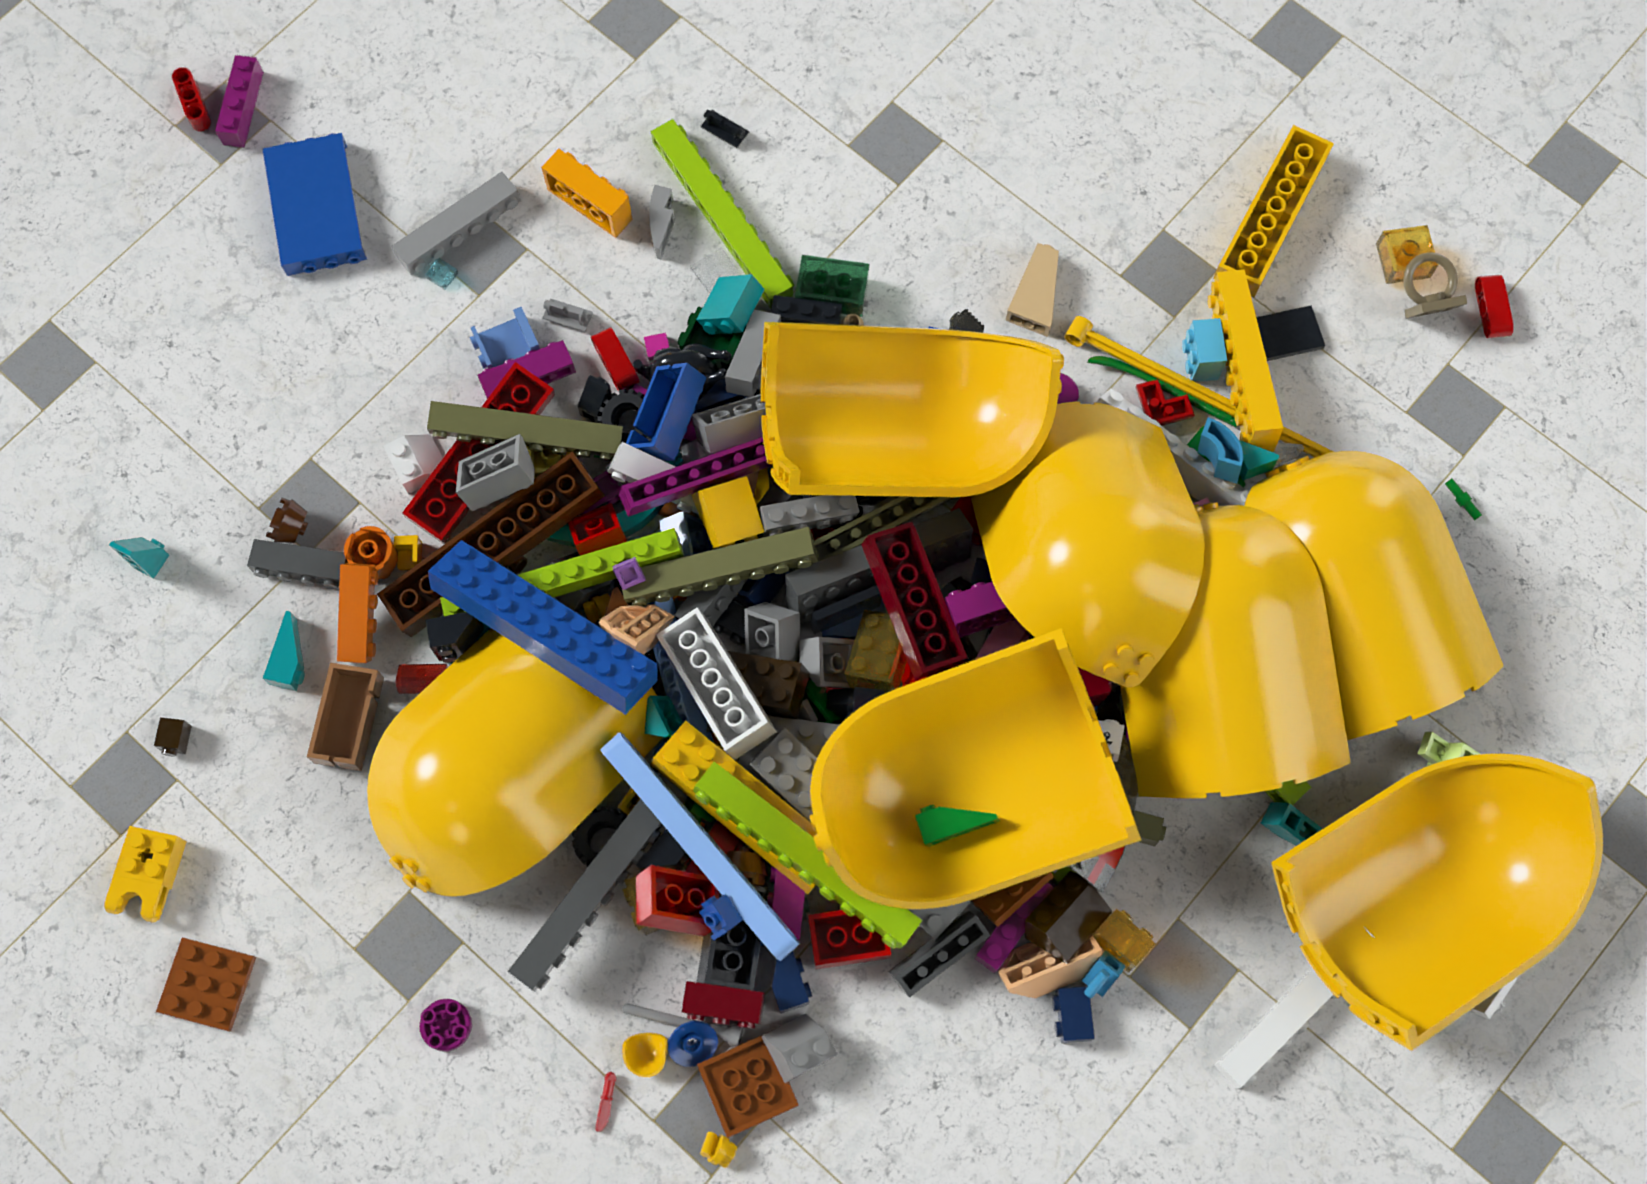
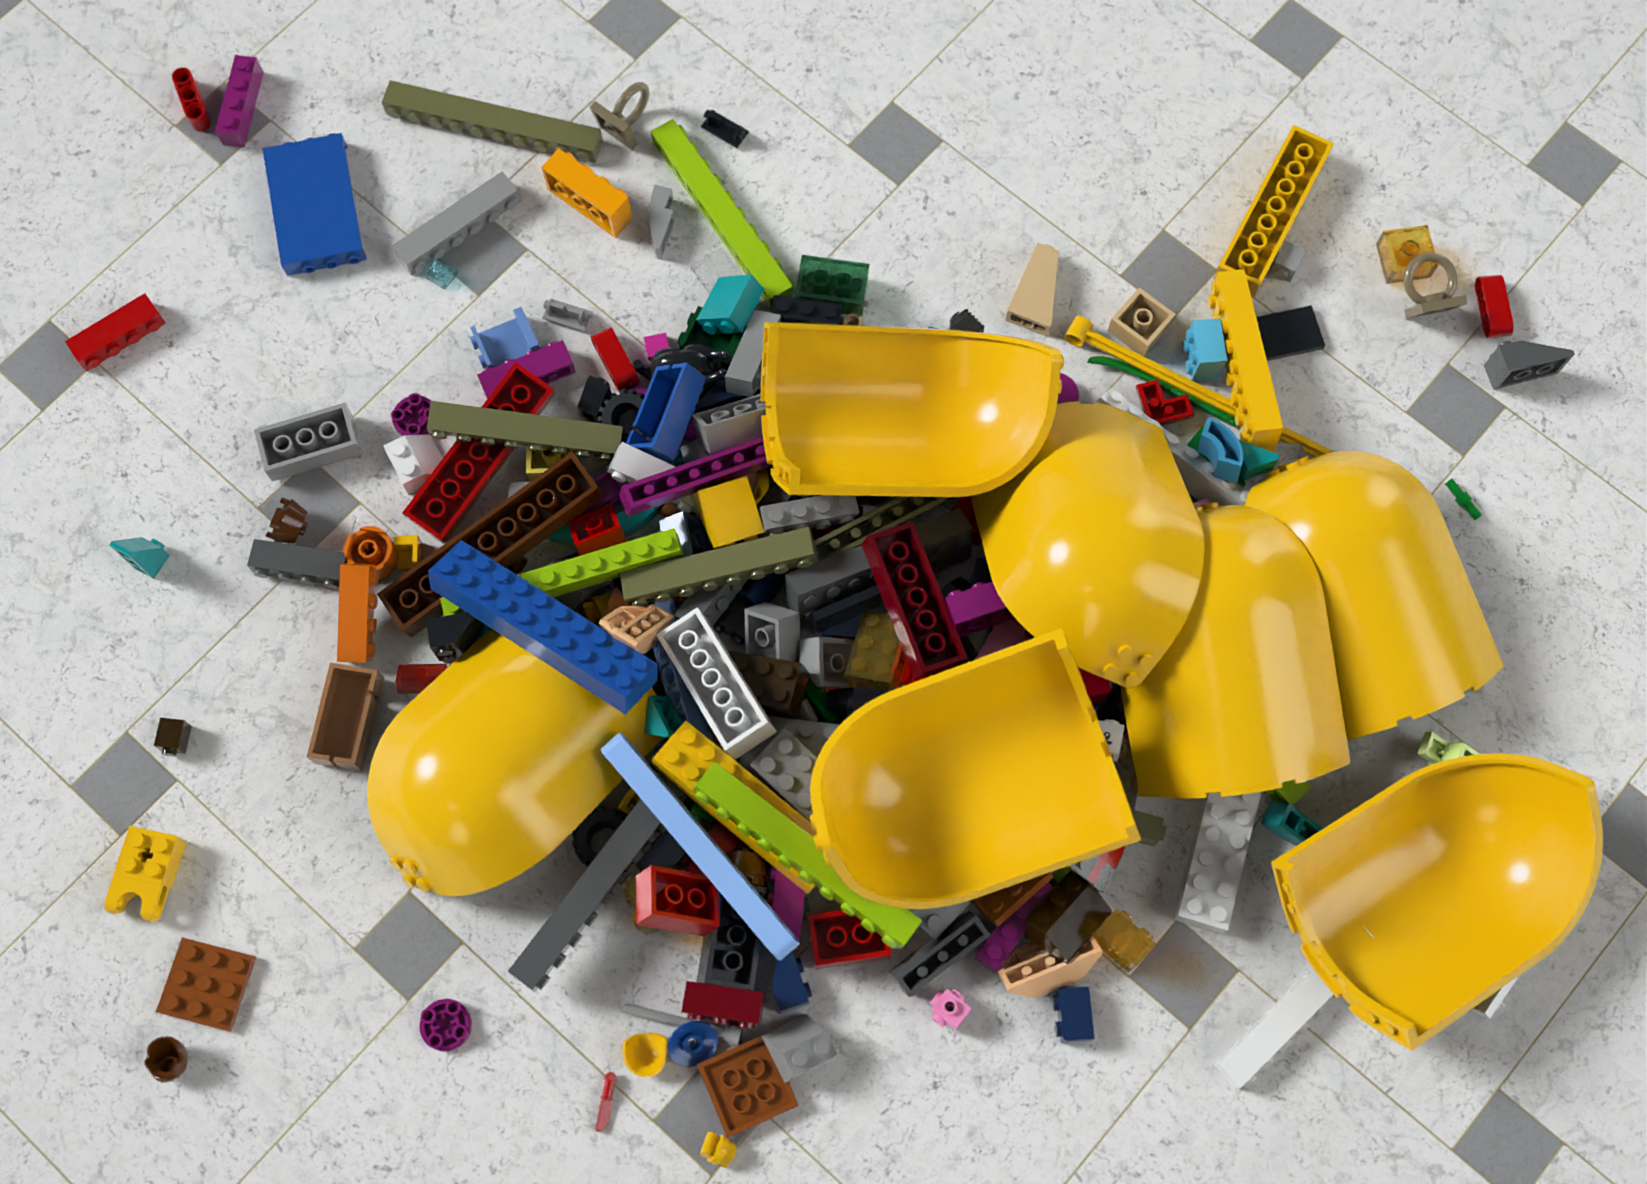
(115, 332): none -> red brick
(166, 1059): none -> reddish brown hair
(286, 663): teal slope -> none
(308, 442): none -> light grey brick
(411, 415): none -> magenta tile
(491, 121): none -> olive brick
(495, 473): light grey slope -> none
(617, 124): none -> dark tan tile
(629, 573): medium lavender tile -> none
(720, 915): blue brick -> none
(947, 823): green slope -> none
(953, 1018): none -> bright pink brick
(1103, 975): dark azure brick -> none
(1141, 322): none -> tan brick
(1216, 861): none -> white brick
(1287, 261): none -> light grey brick
(1524, 362): none -> dark grey slope

